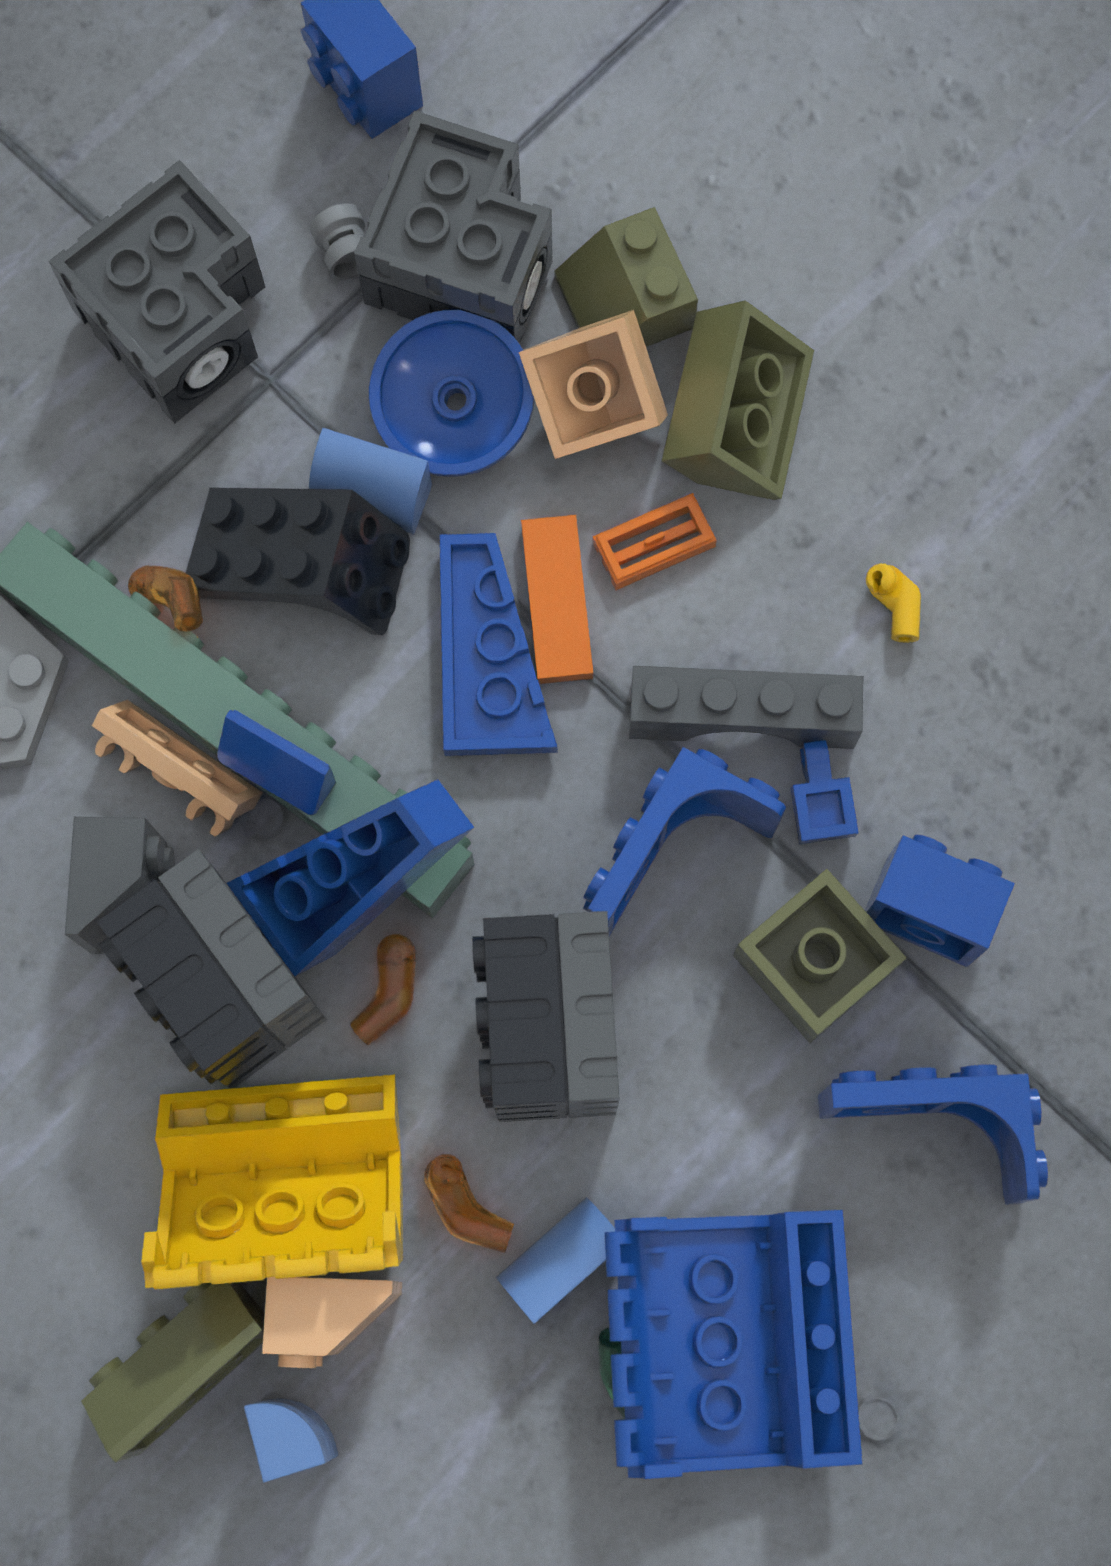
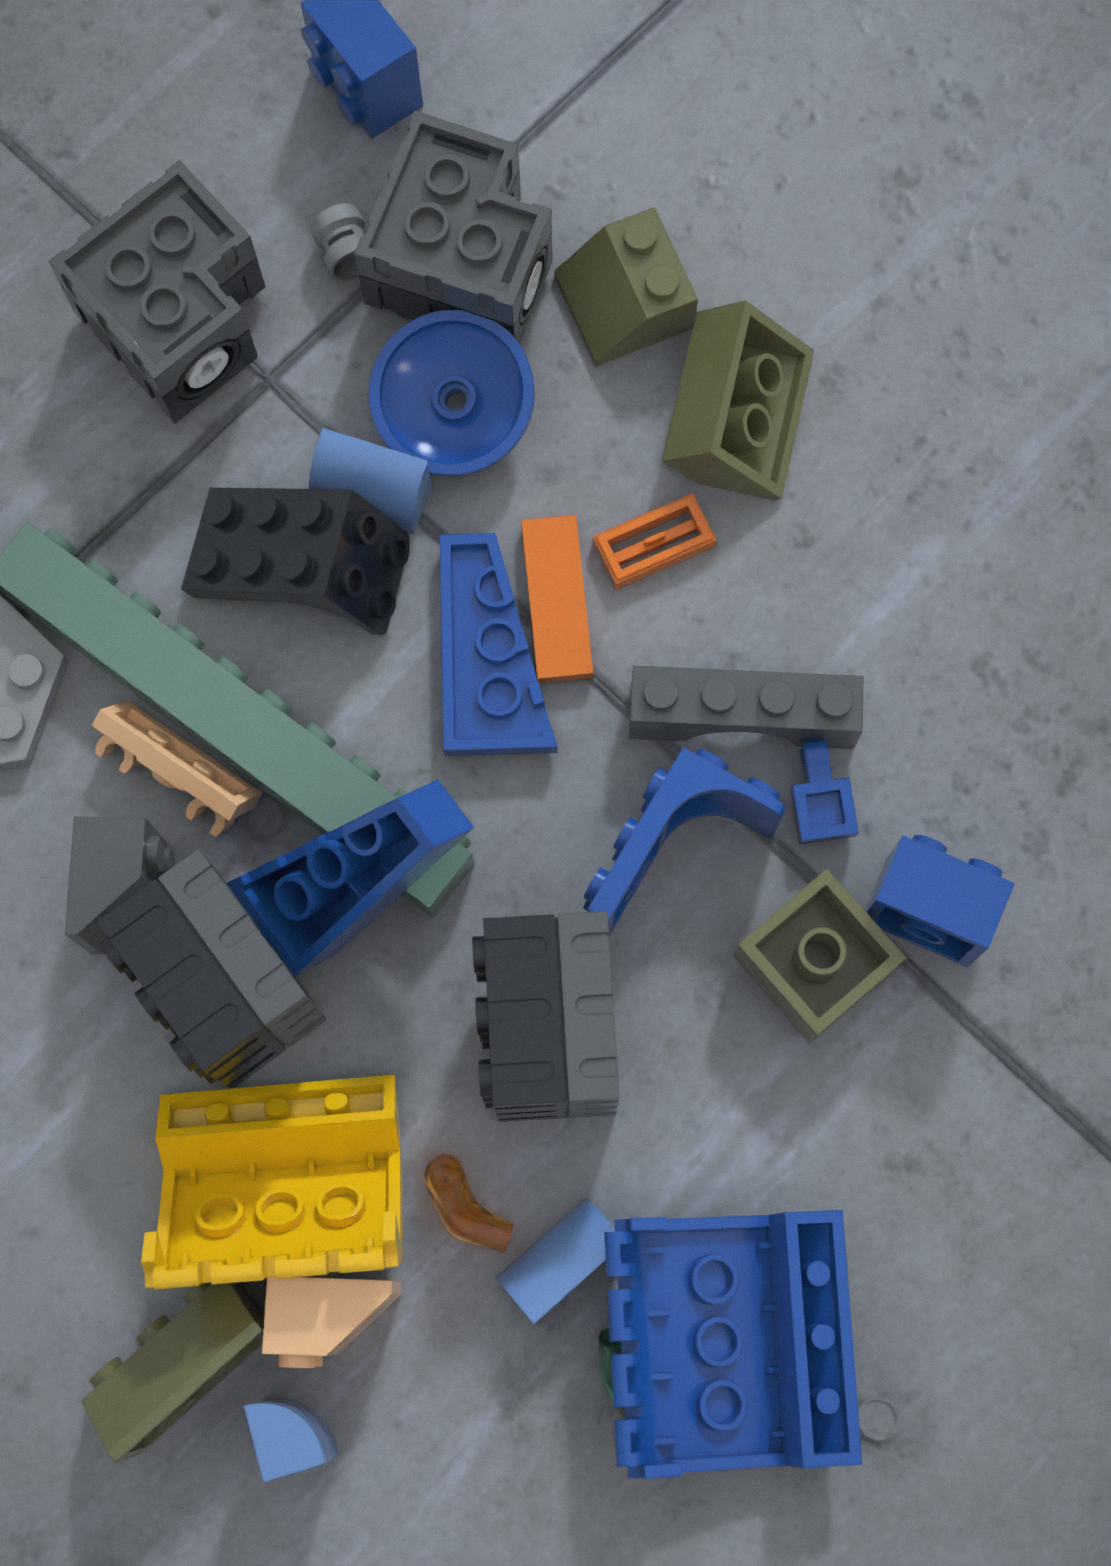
(172, 589): clear orange arm -> none
(274, 763): blue slope -> none
(394, 989): clear orange arm -> none
(594, 385): light nougat slope -> none
(898, 596): yellow arm -> none
(993, 1102): blue bracket -> none

